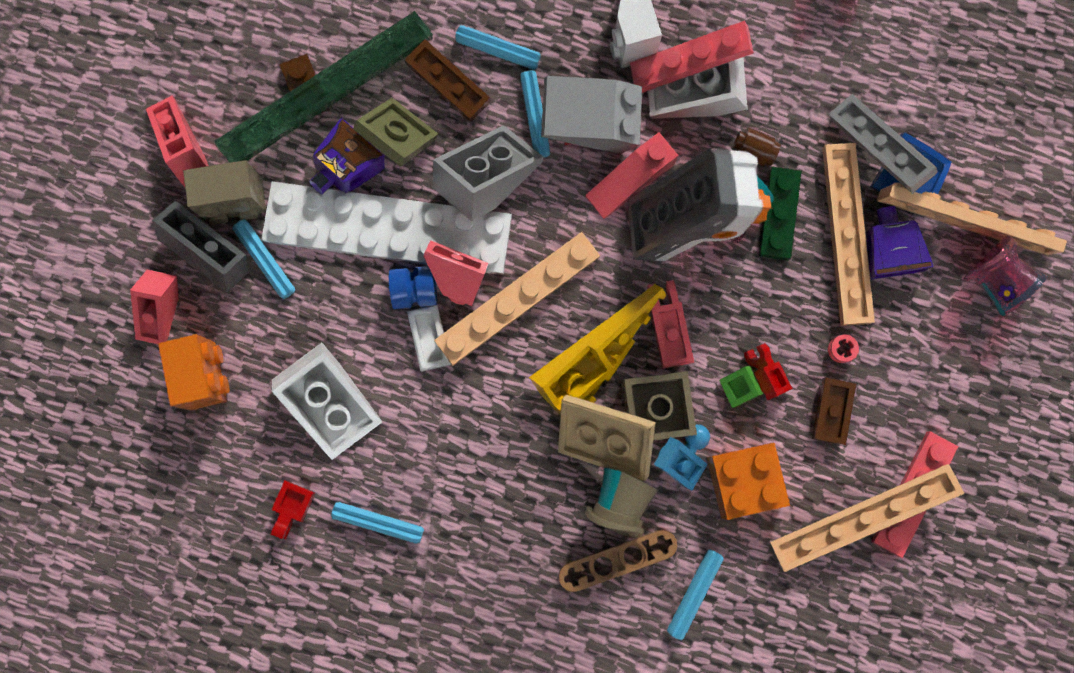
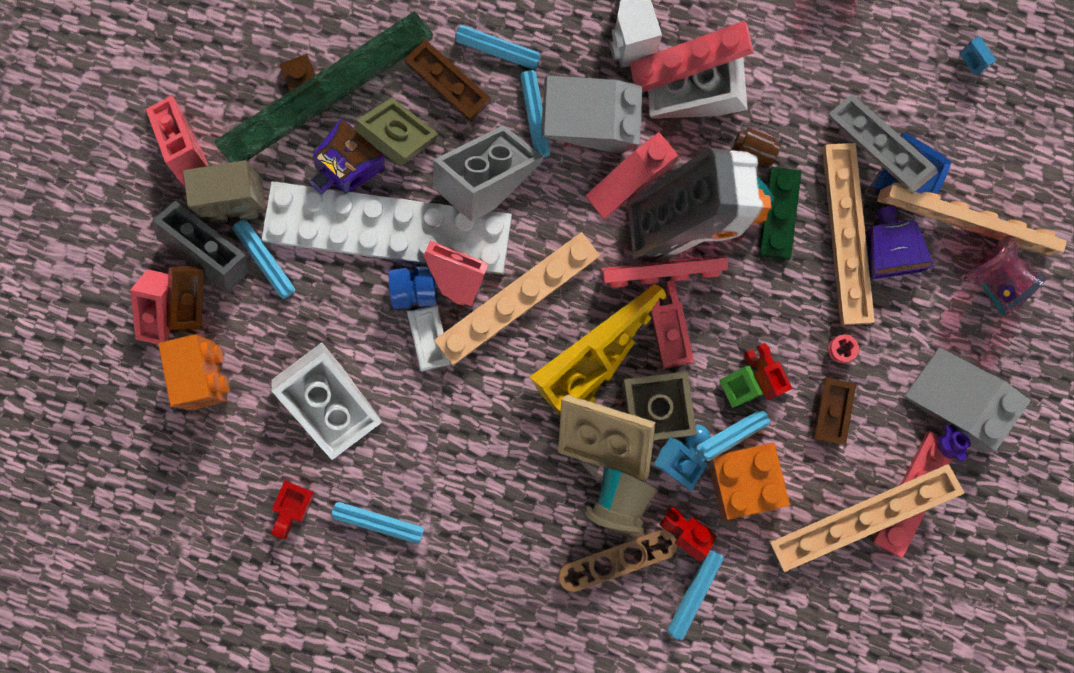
(185, 297): none -> reddish brown plate
(676, 269): none -> coral plate
(691, 534): none -> red plate
(732, 435): none -> medium azure axle
(953, 443): none -> dark purple plate
(967, 399): none -> light grey slope
(977, 56): none -> dark azure tile

